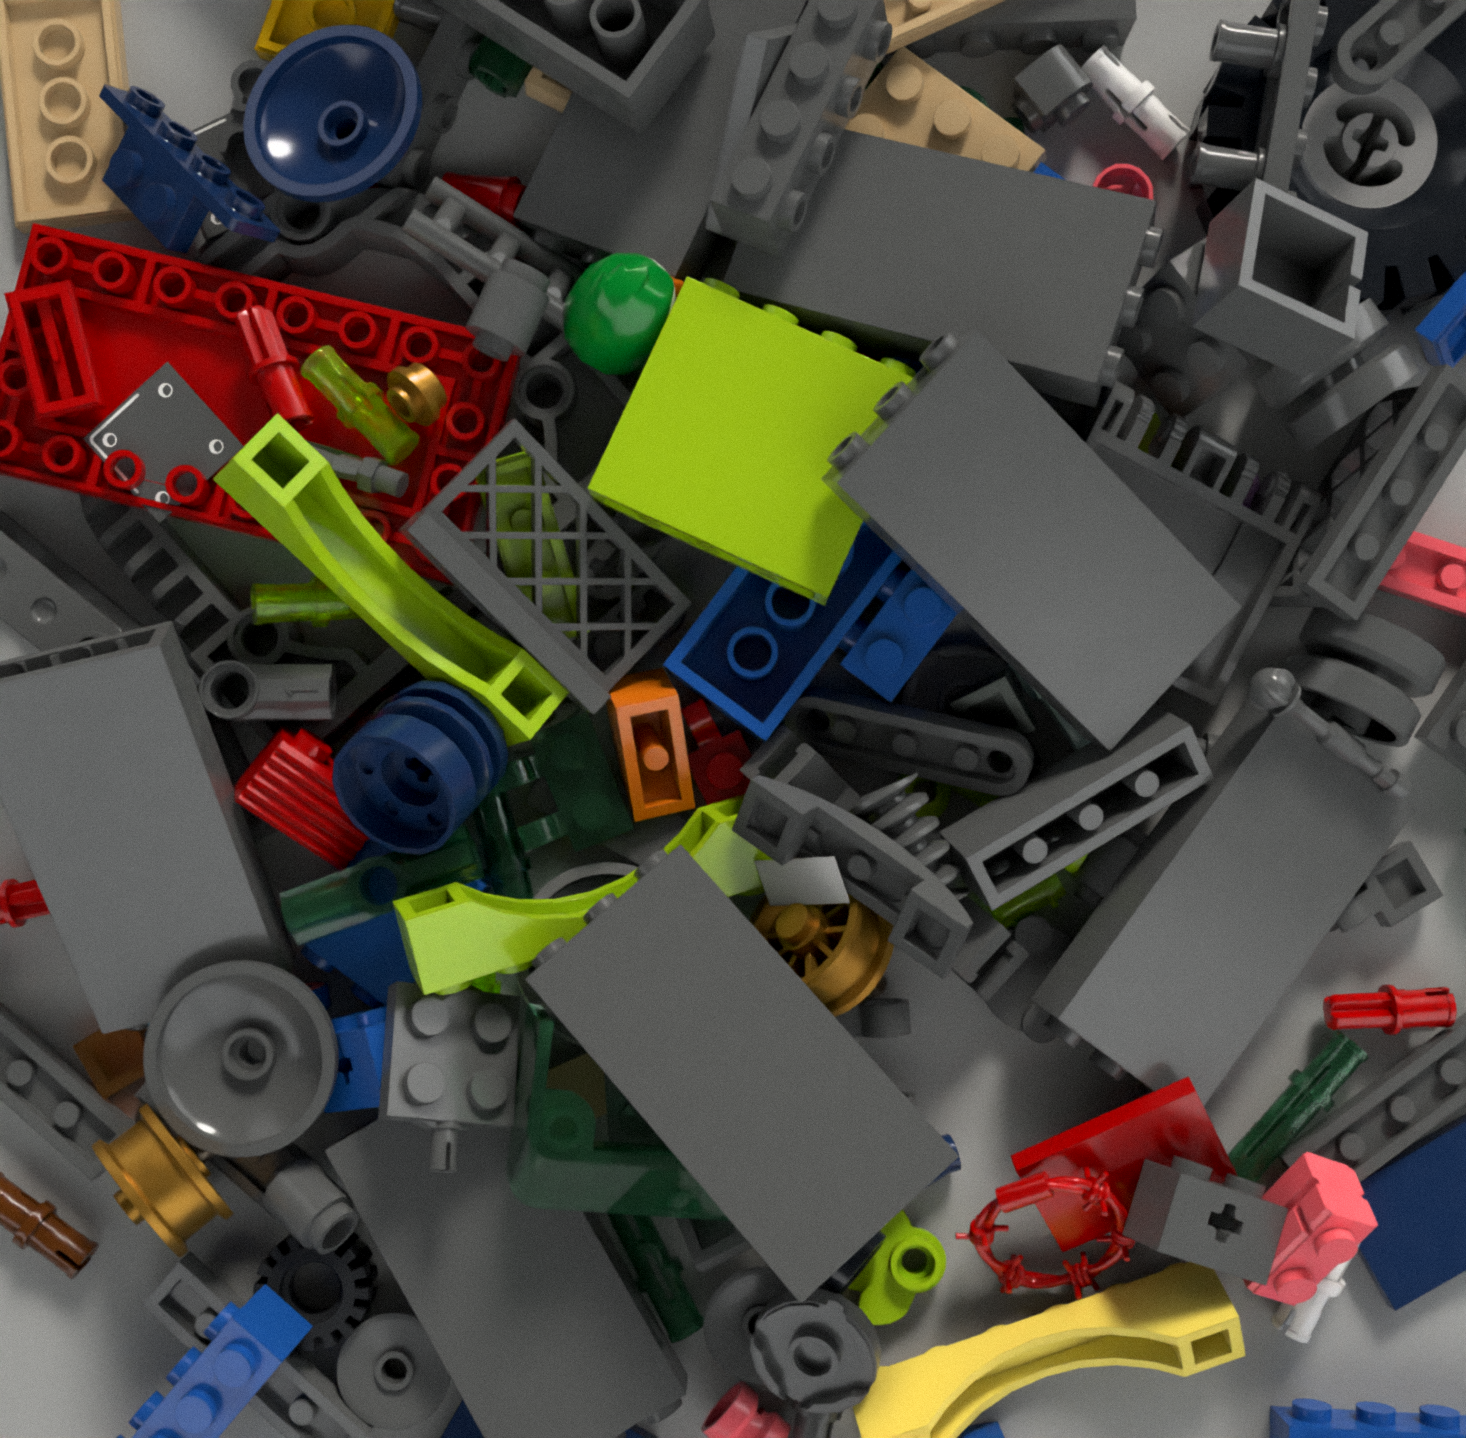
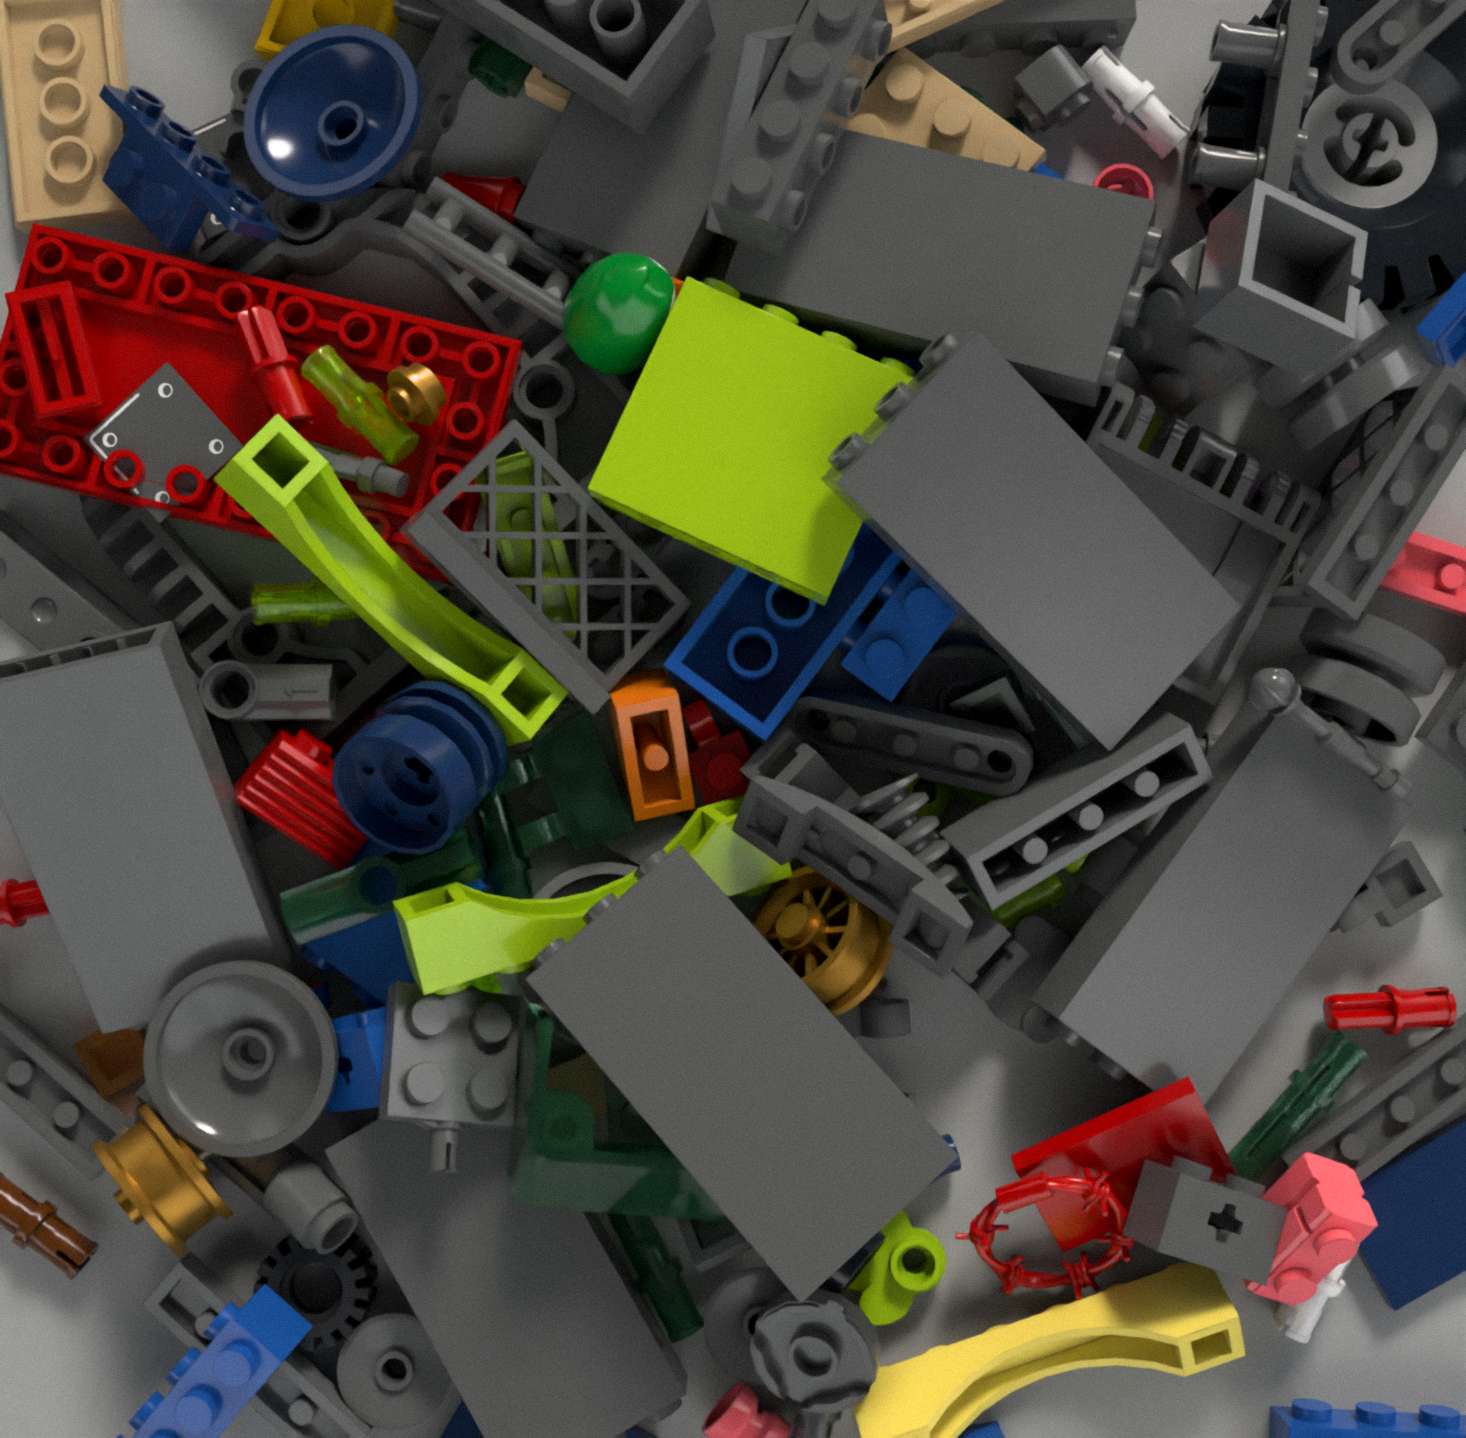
(509, 310): dark grey brick -> none
(802, 881): white sticker -> none

